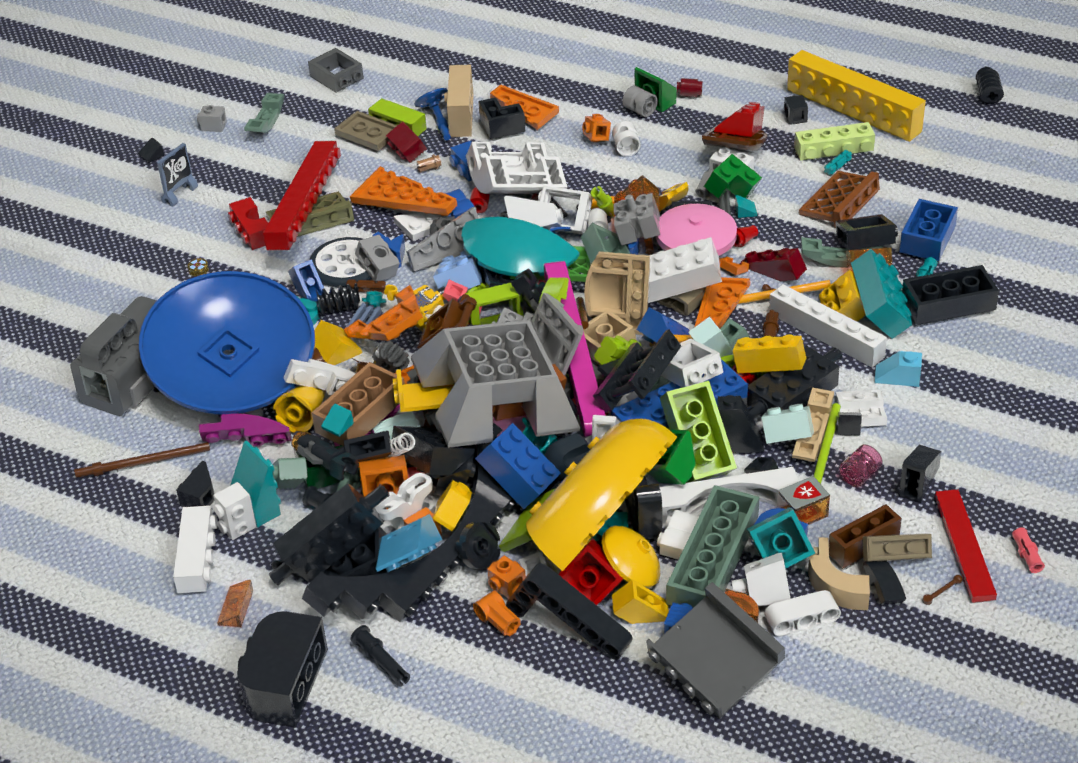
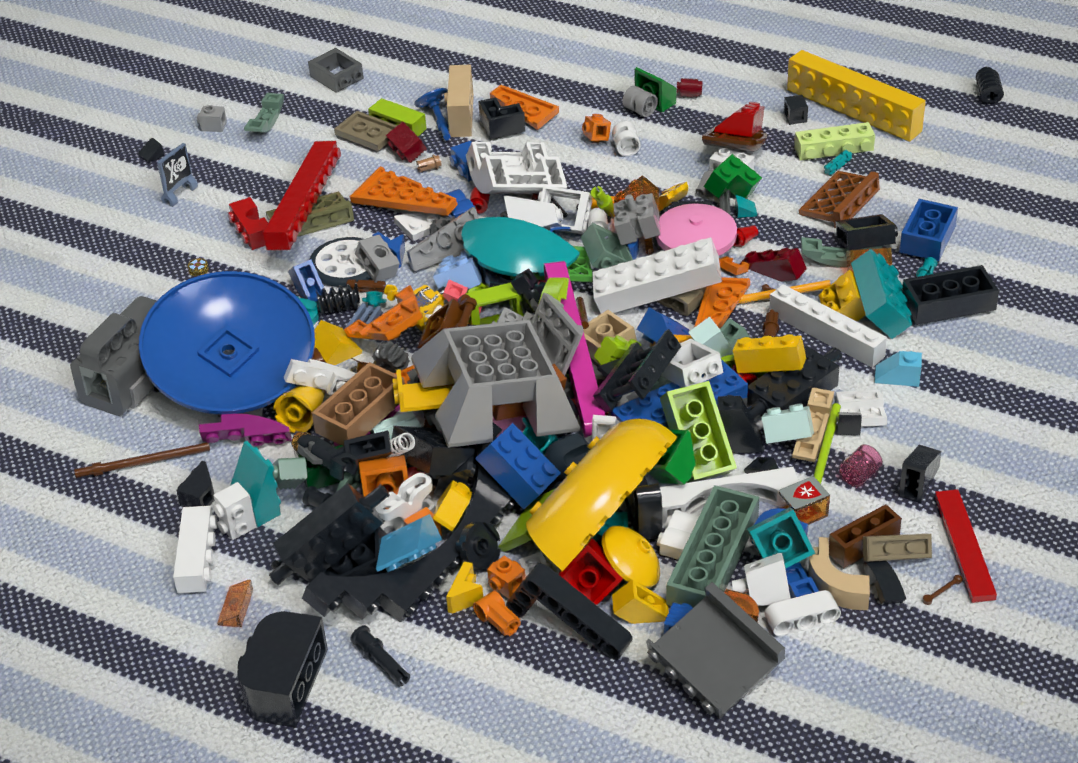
(338, 420): teal slope -> none
(464, 589): none -> yellow slope
(619, 285): tan slope -> none
(798, 581): none -> blue slope
(1028, 550): coral pin -> none

